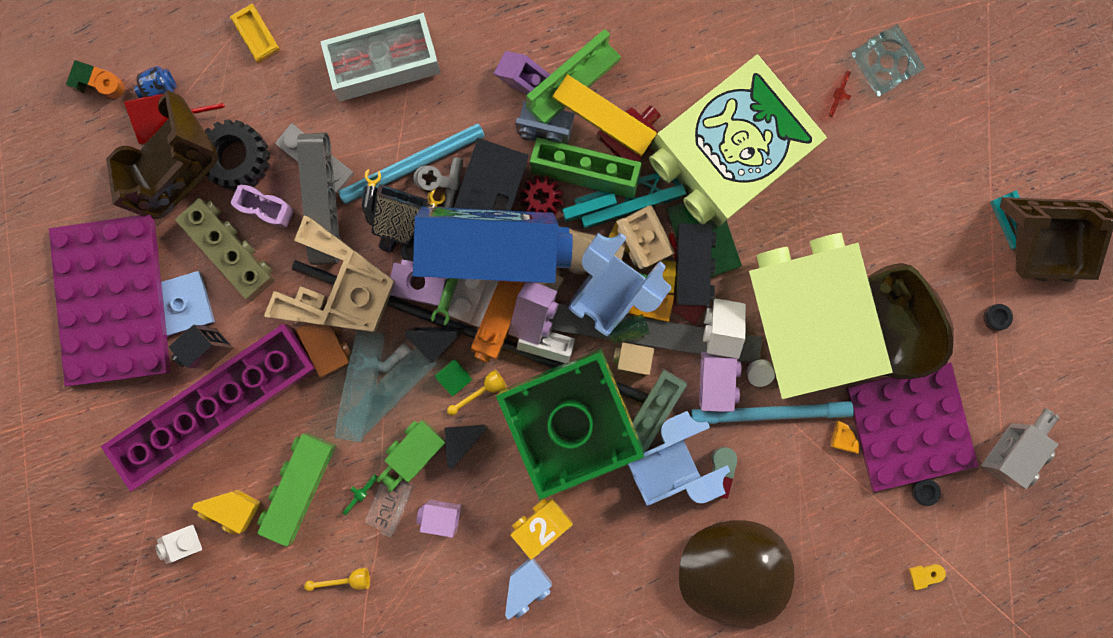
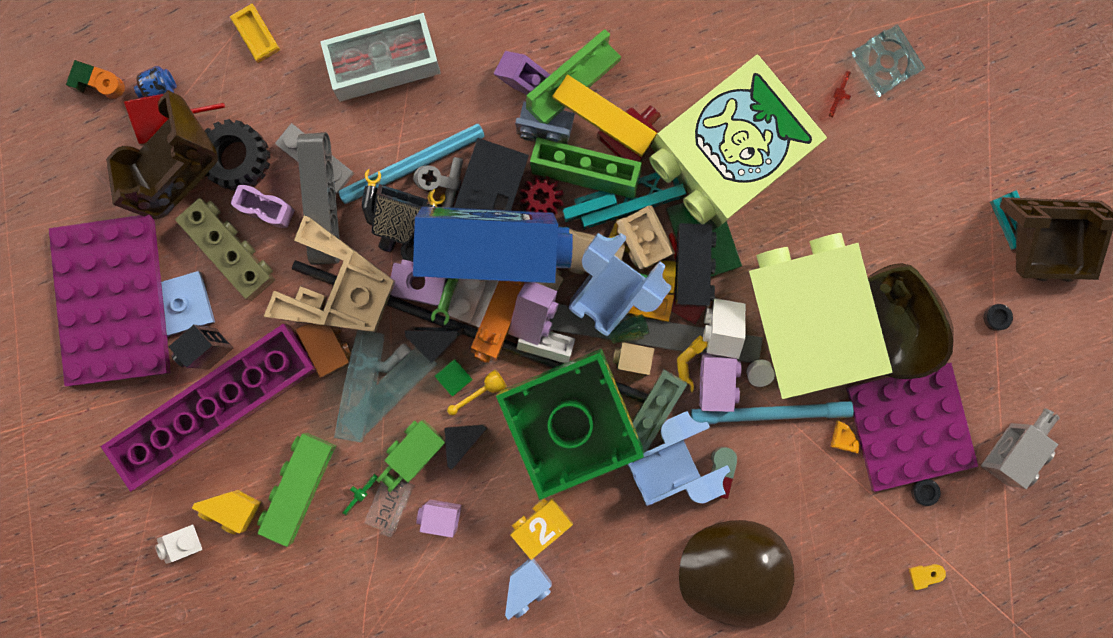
(358, 580): yellow hinge -> none
(695, 347): none -> yellow arm

